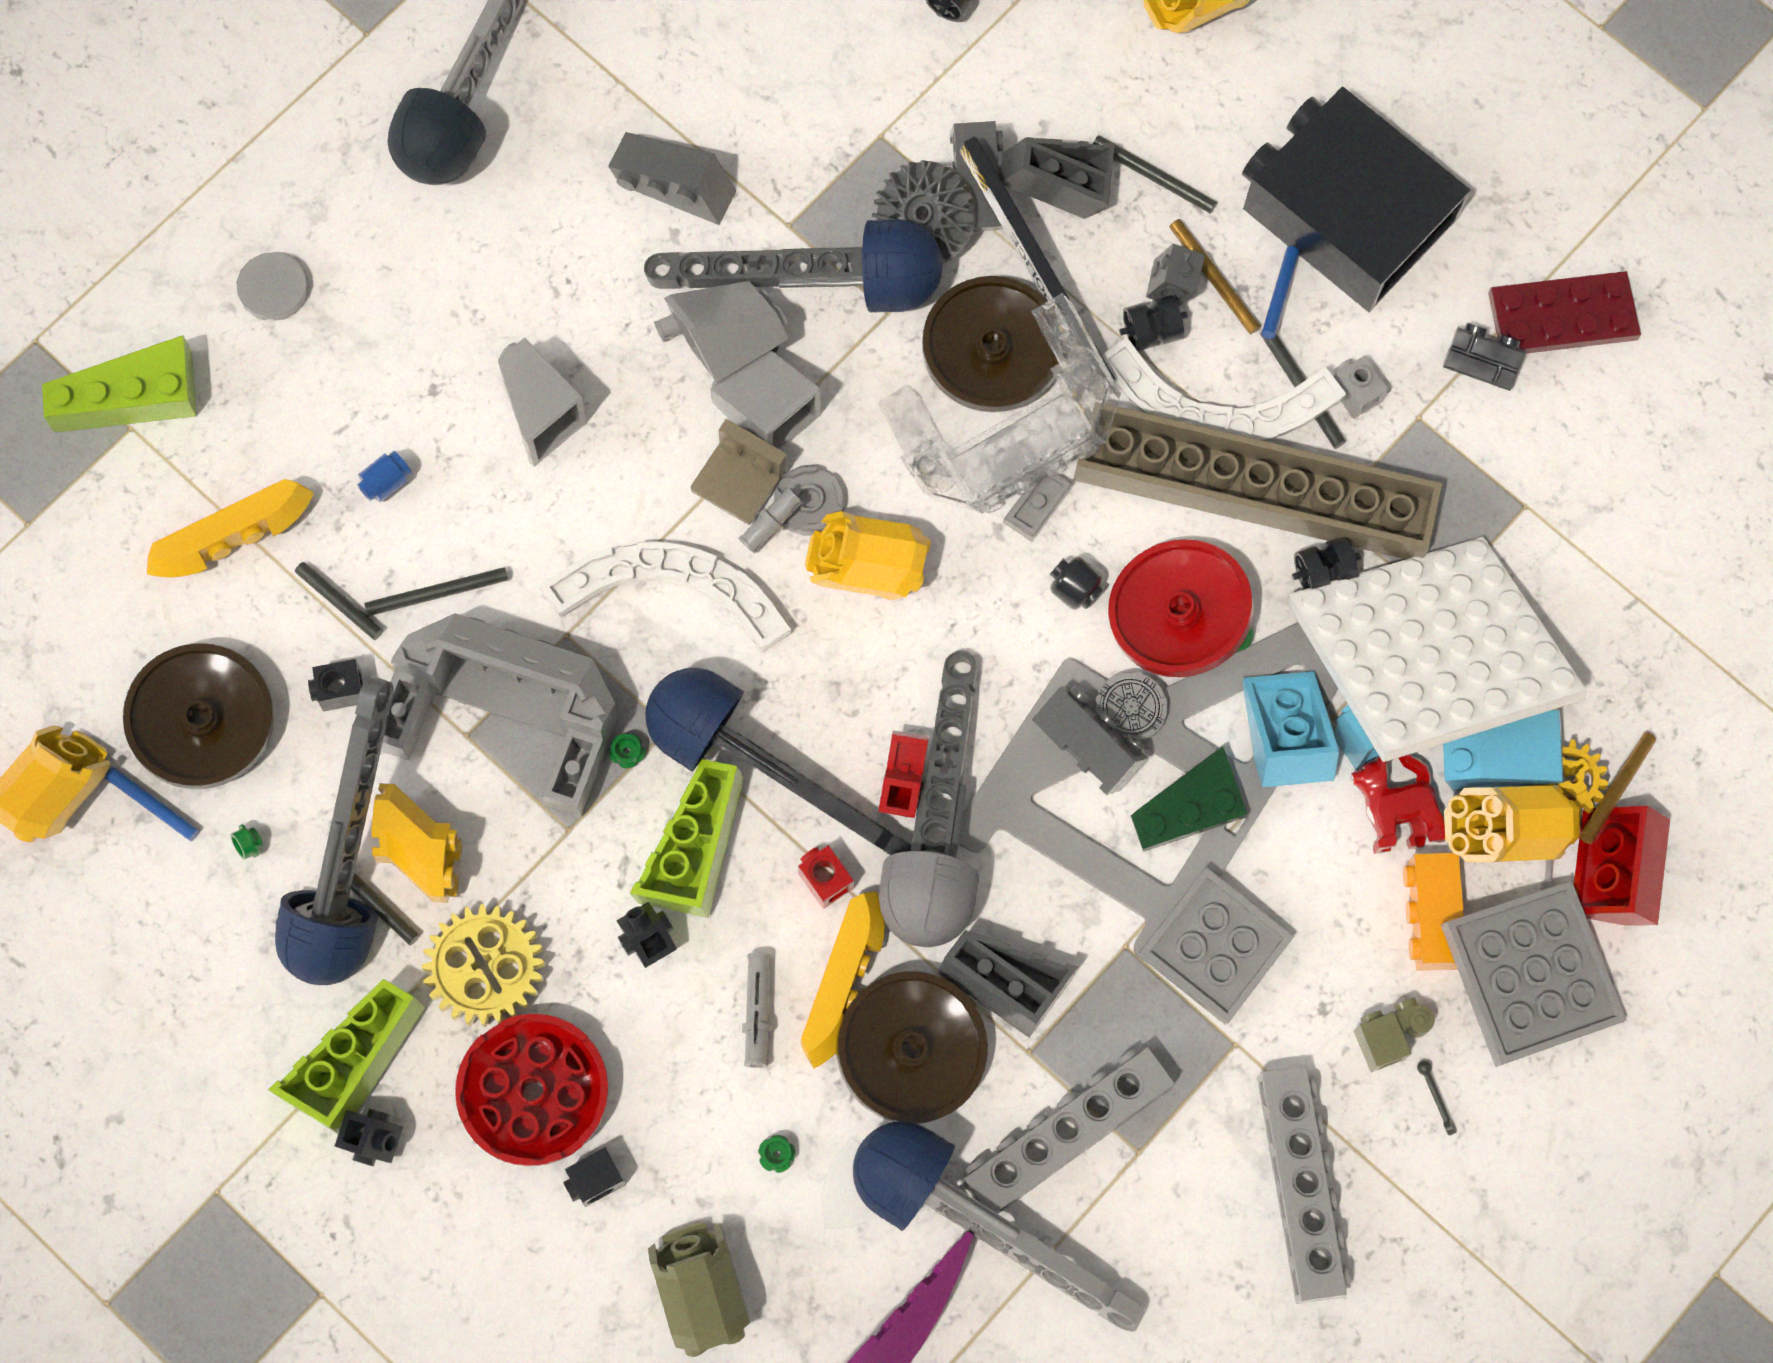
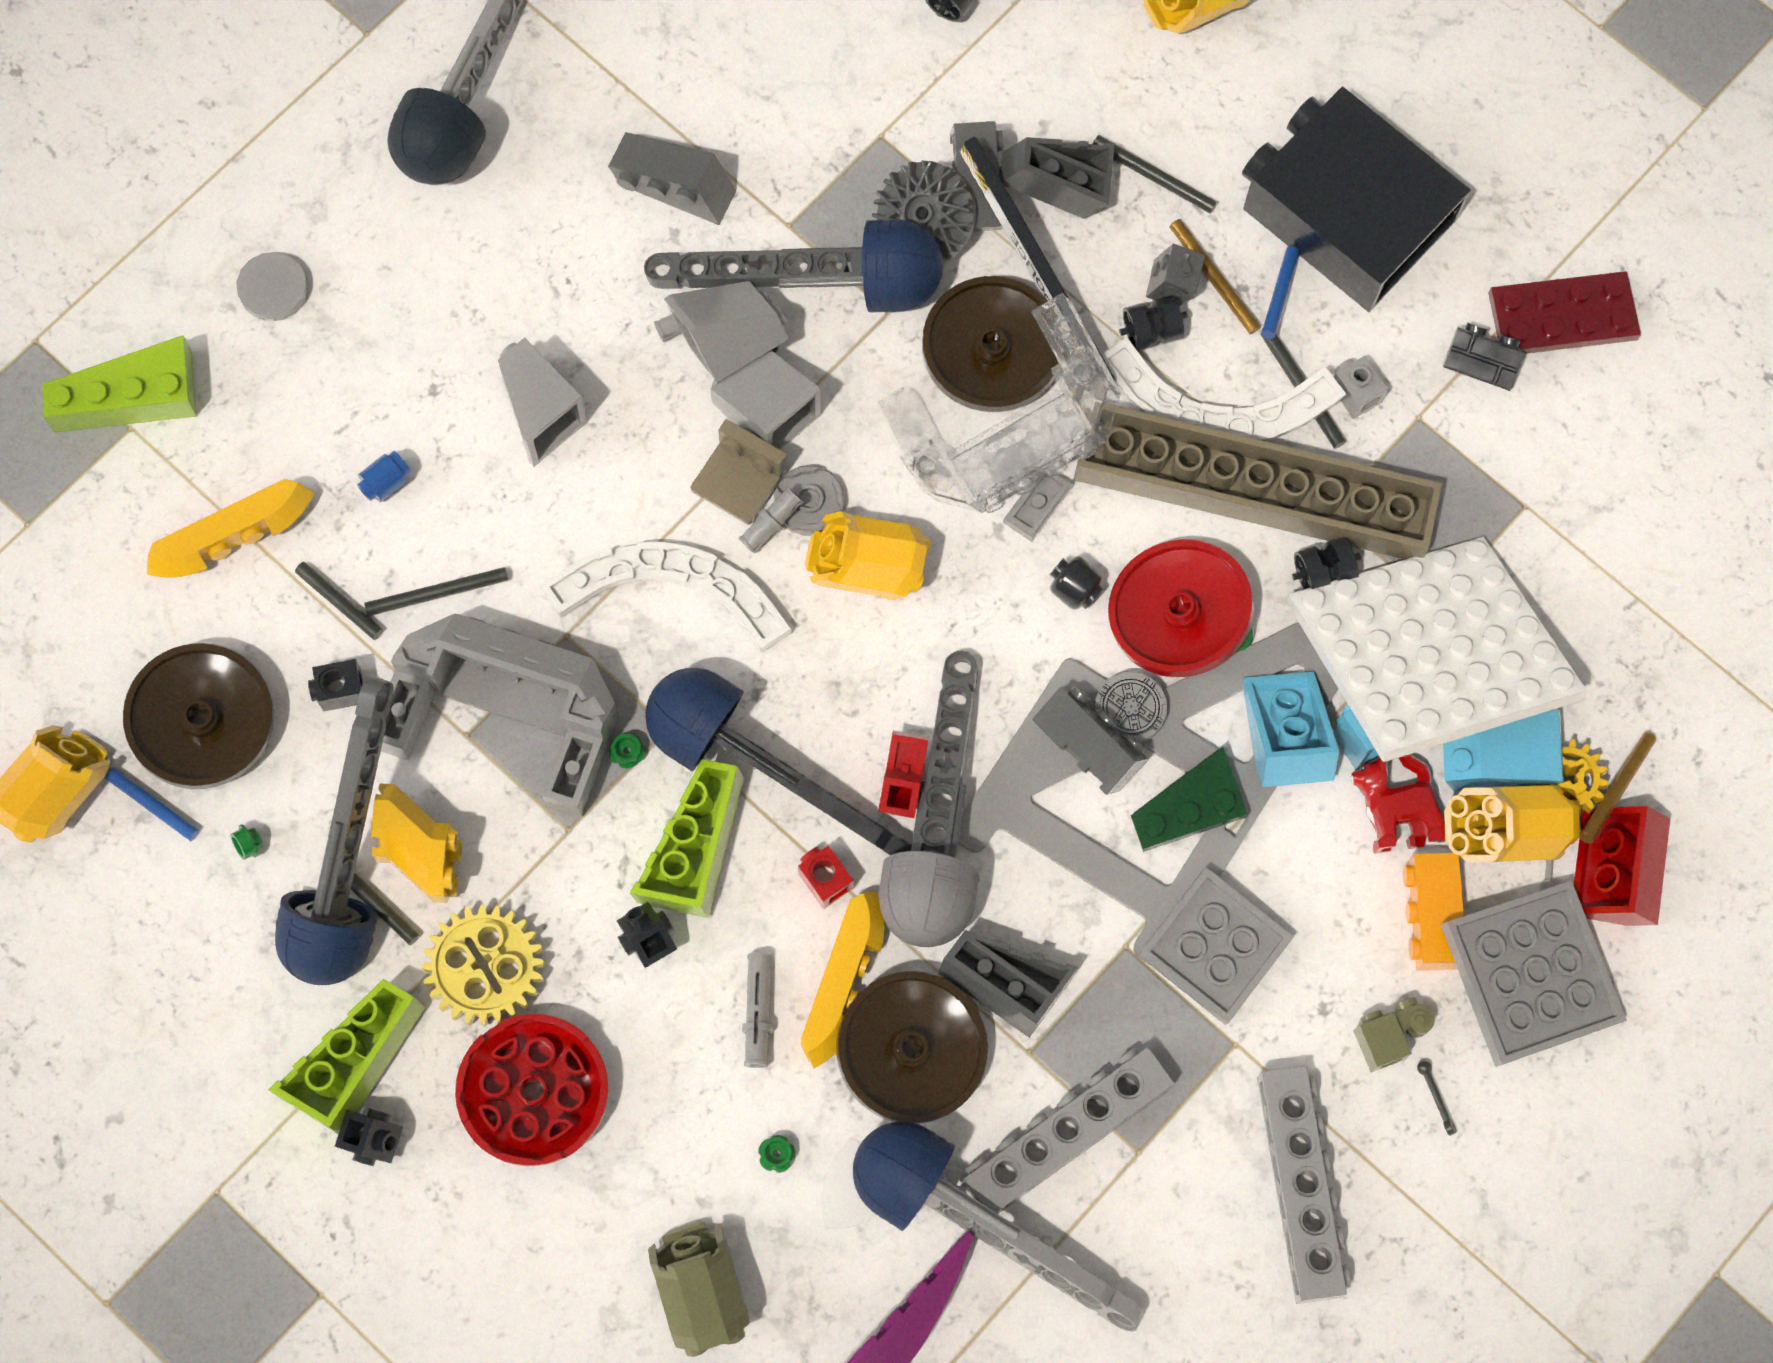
(593, 1178): black brick -> none

